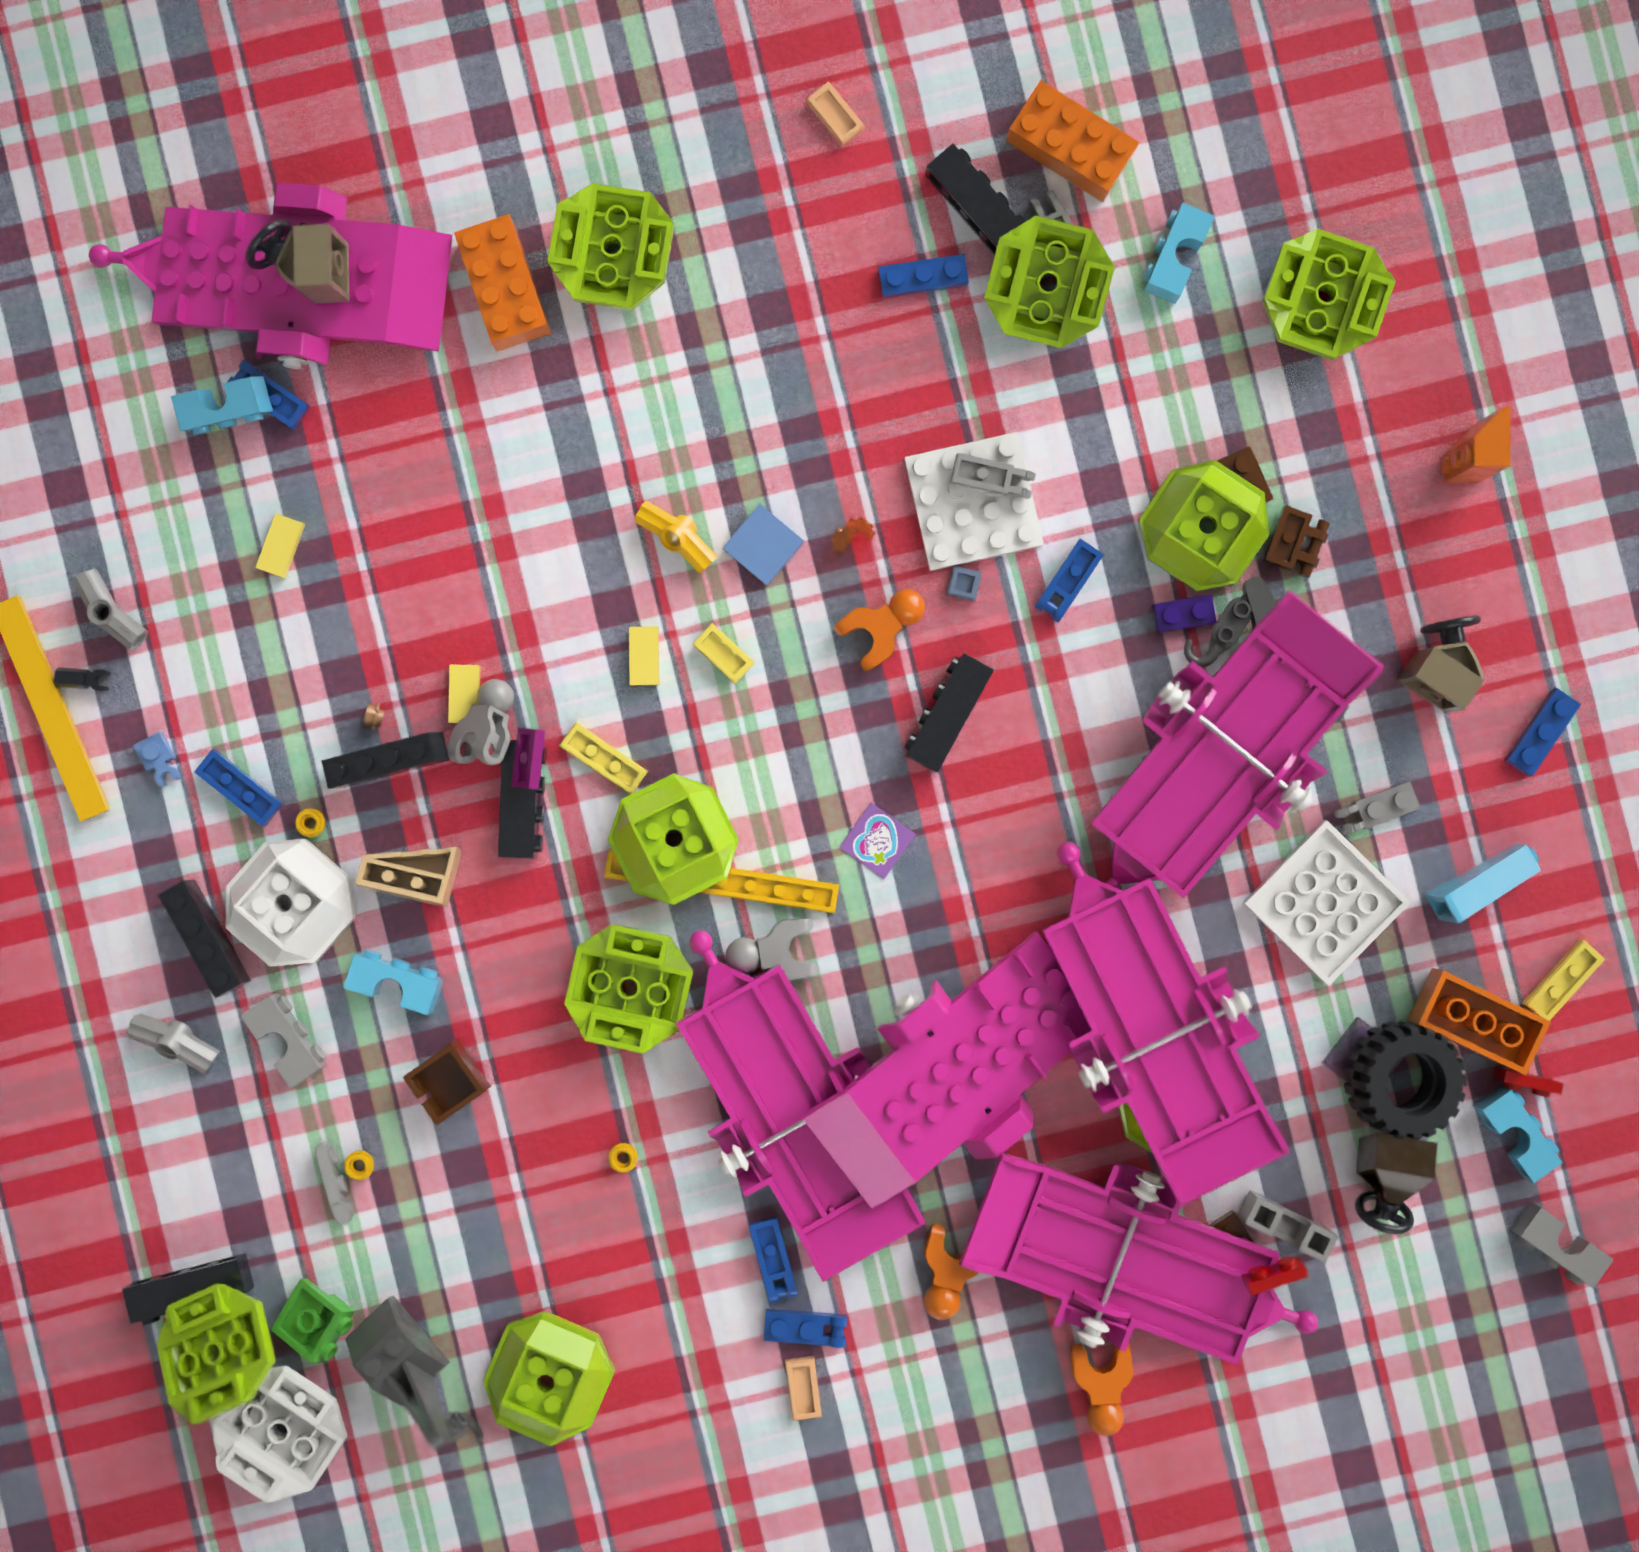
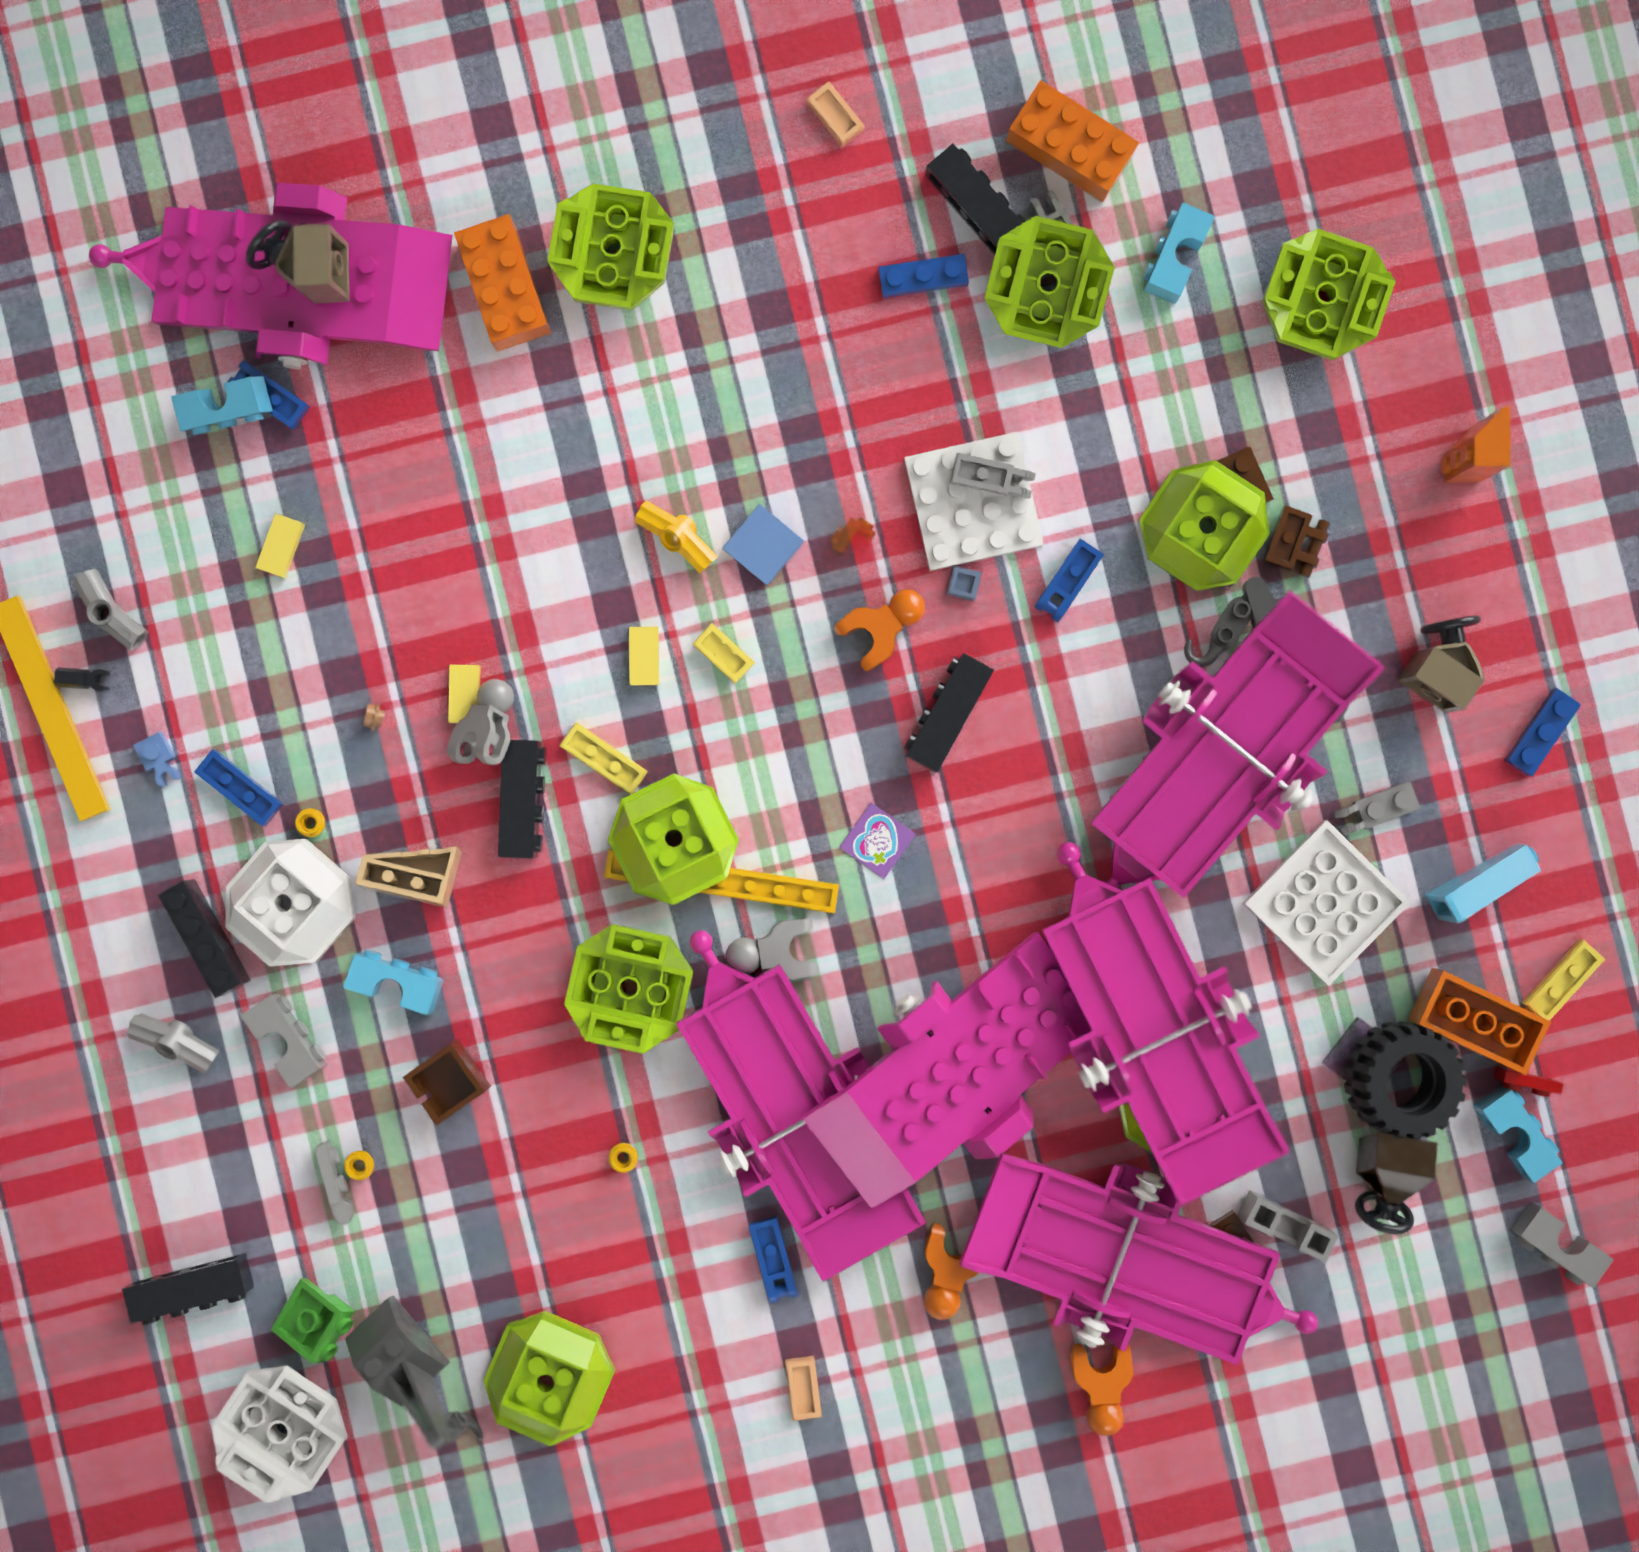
(194, 1373): lime piece -> none
(385, 760): black brick -> none
(528, 758): magenta plate -> none
(804, 1327): blue plate -> none
(1184, 613): dark purple plate -> none
(1265, 1278): red plate -> none

